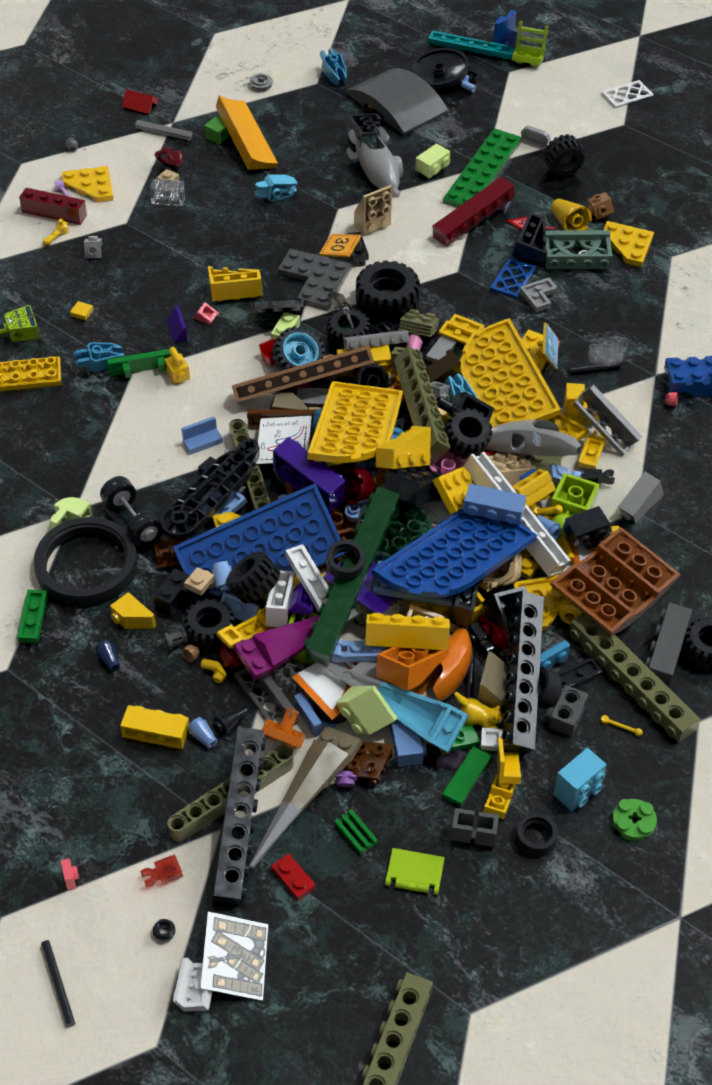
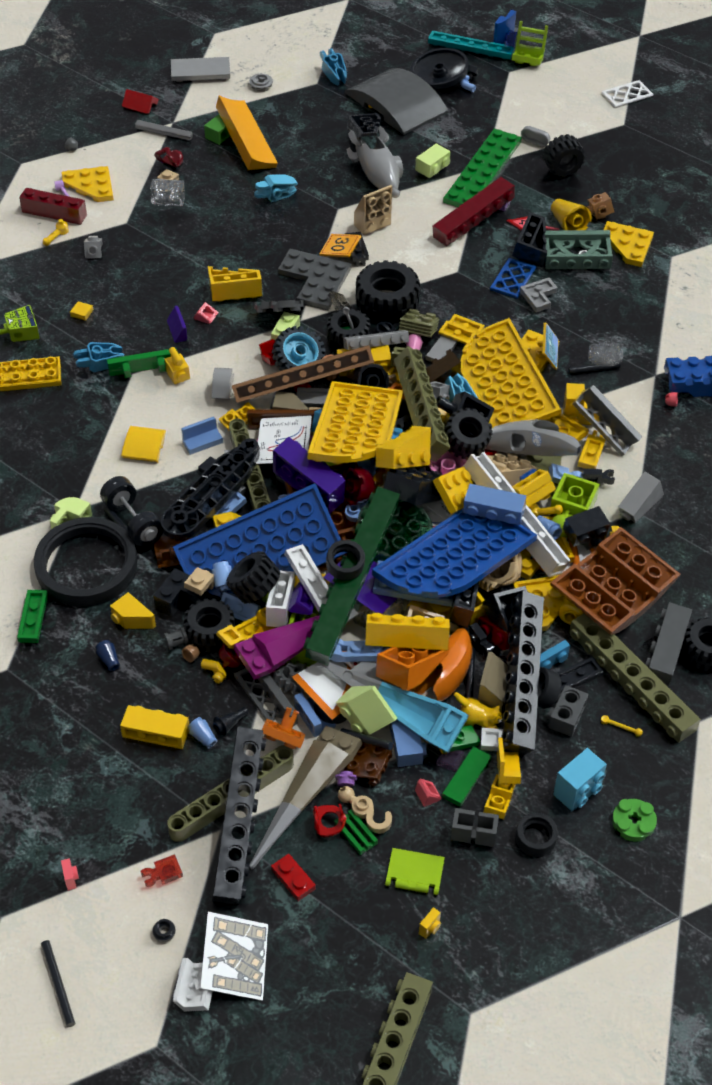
(143, 443): none -> yellow slope
(200, 69): none -> light grey tile
(222, 383): none -> light grey brick
(241, 413): none -> yellow slope
(320, 811): none -> red piece
(364, 808): none -> tan piece
(370, 739): none -> black bar
(427, 792): none -> coral slope
(430, 923): none -> yellow plate

